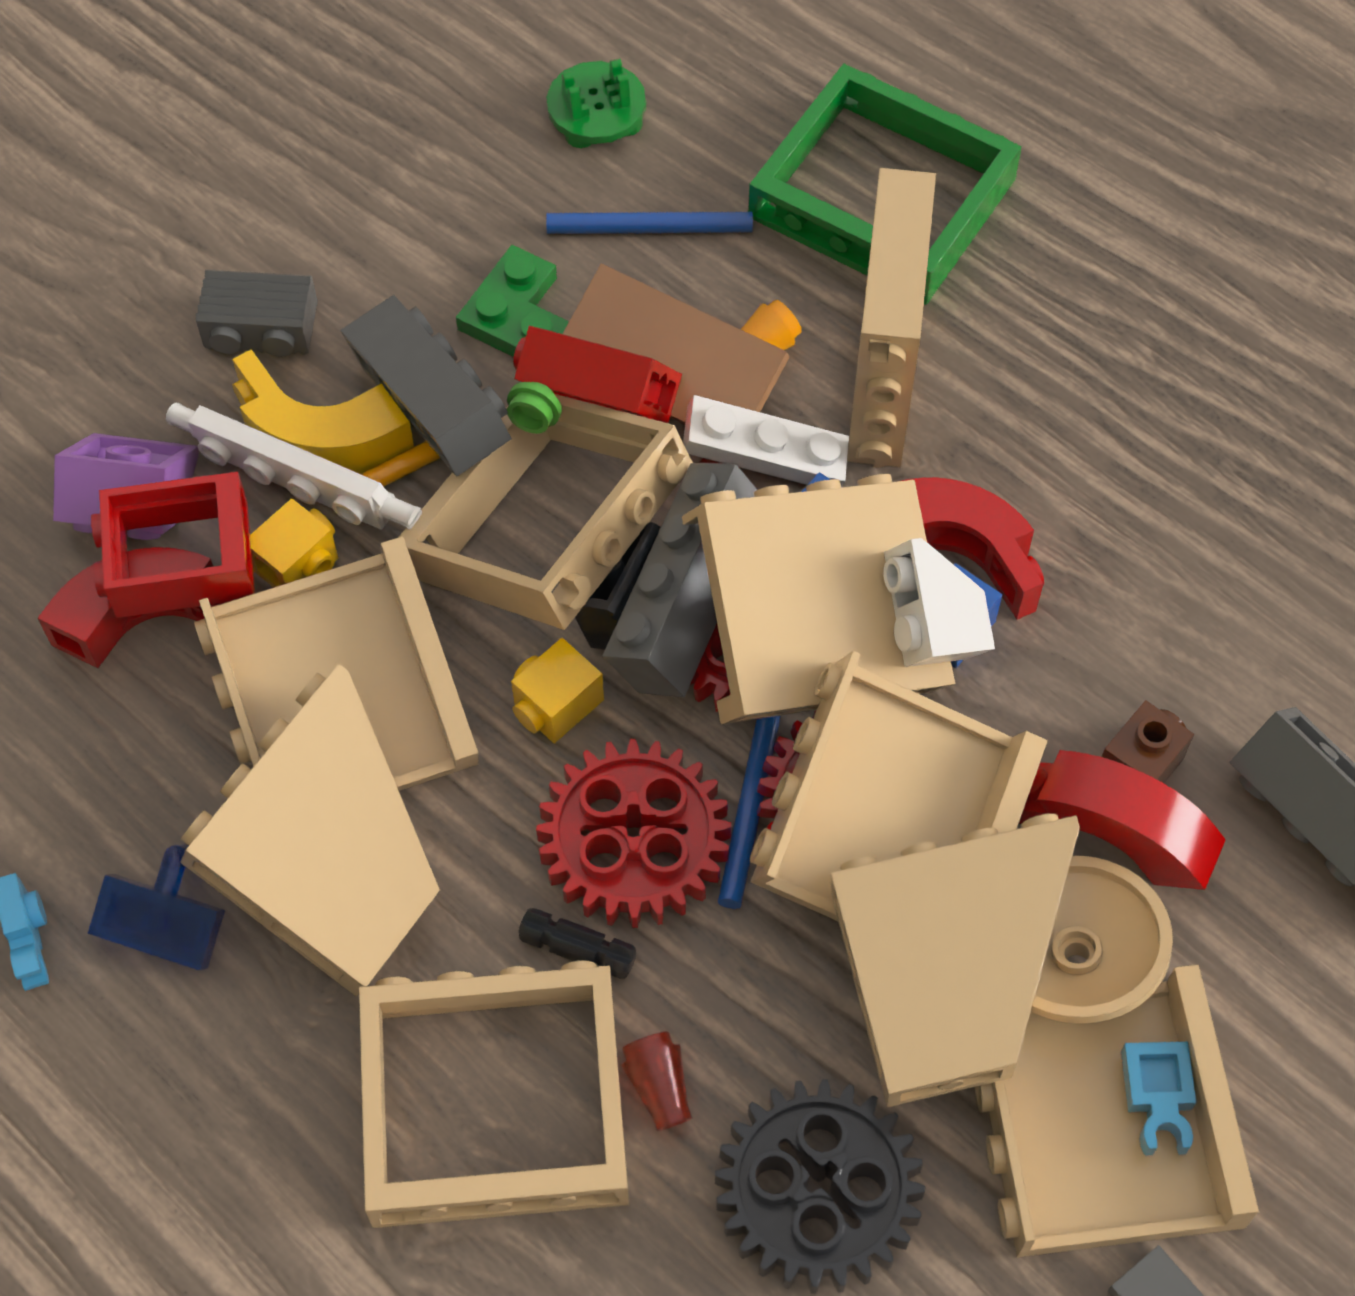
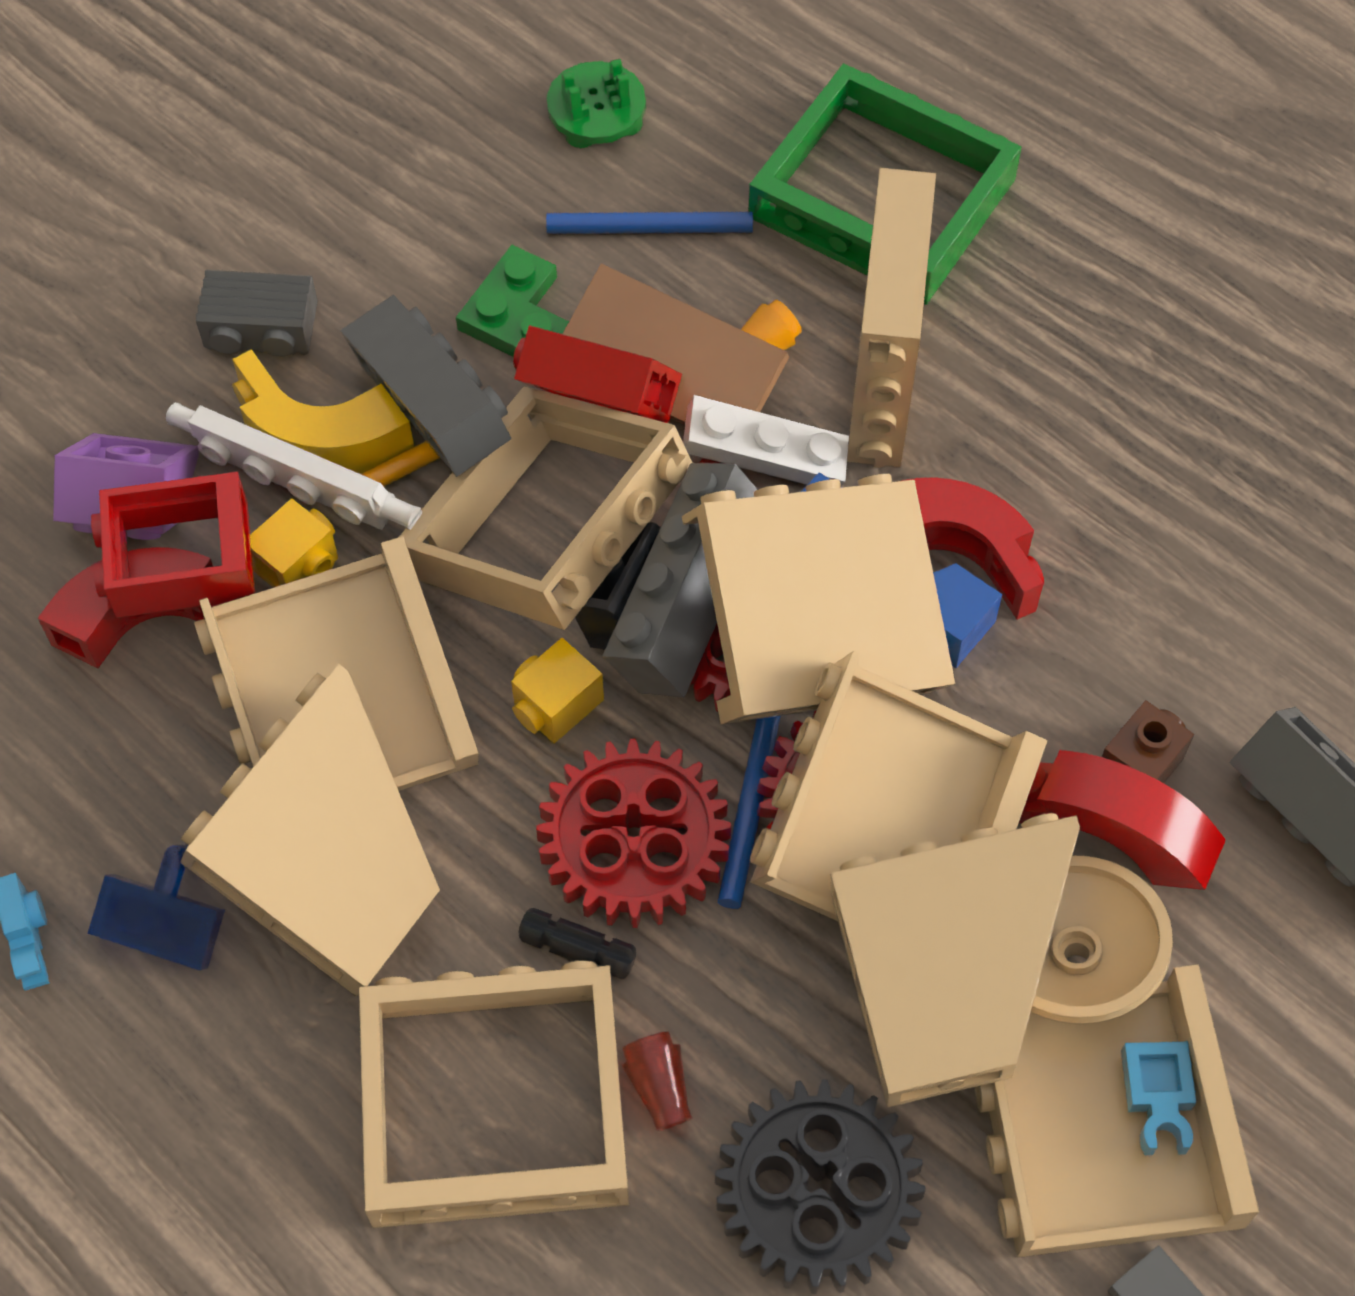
(533, 407): bright green plate -> none
(935, 606): white slope -> none

